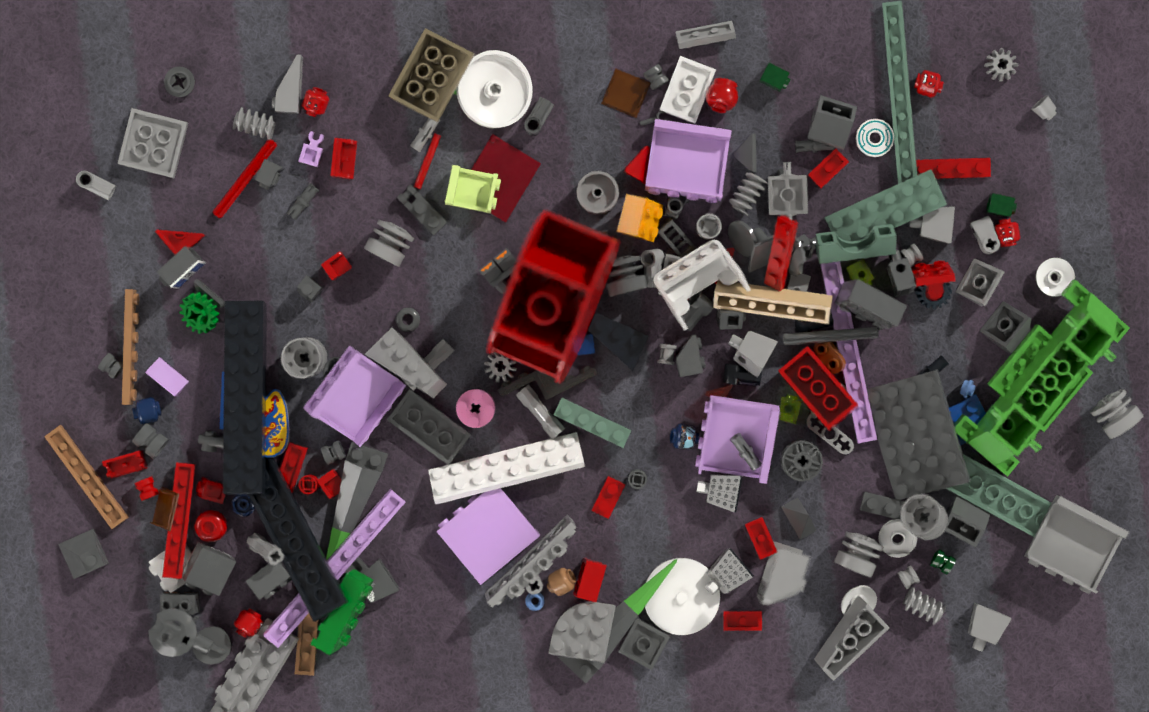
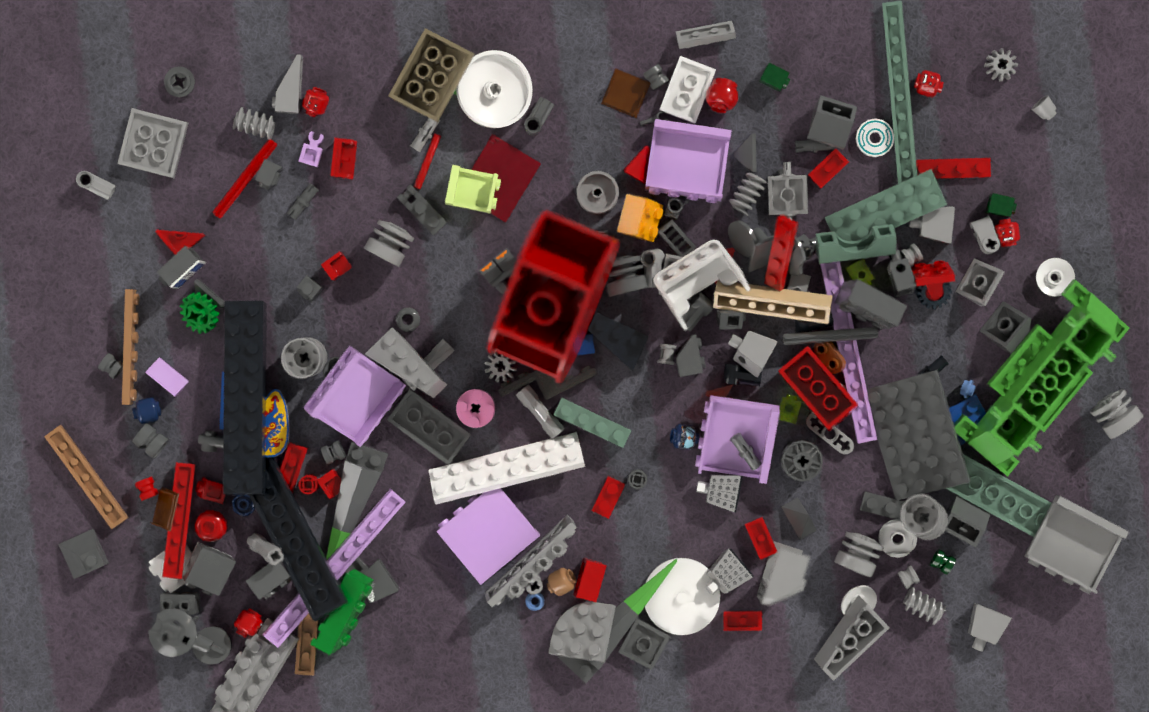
(125, 464): red hinge -> none
(708, 226): light grey wheel -> none

